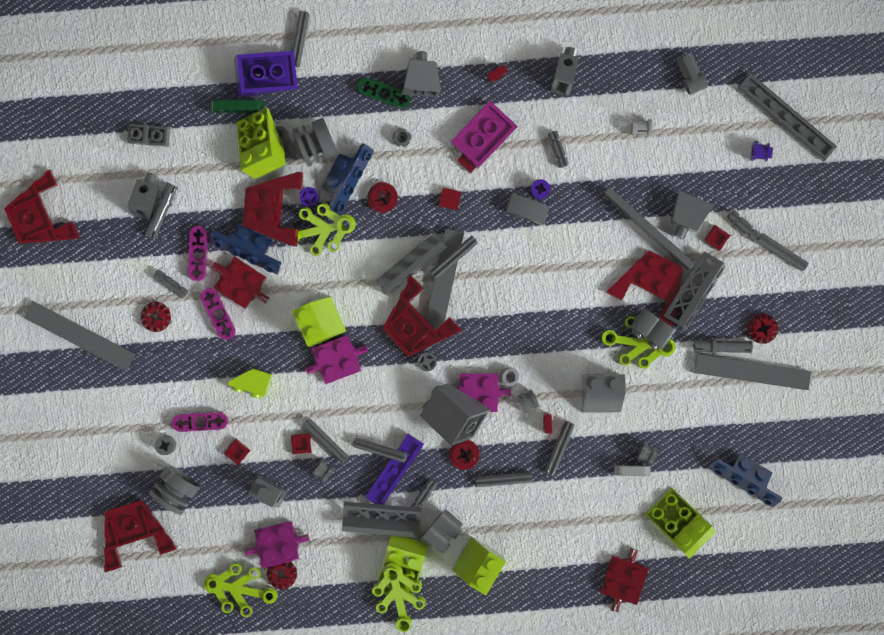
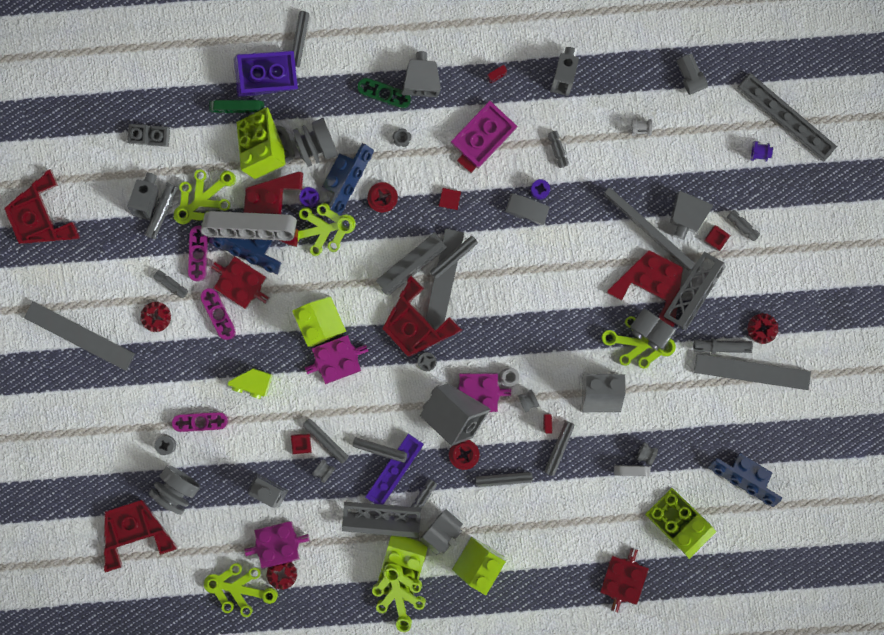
(201, 198): none -> lime plant
(237, 451): dark red tile -> none
(249, 225): none -> light grey beam
(782, 252): dark grey axle -> none

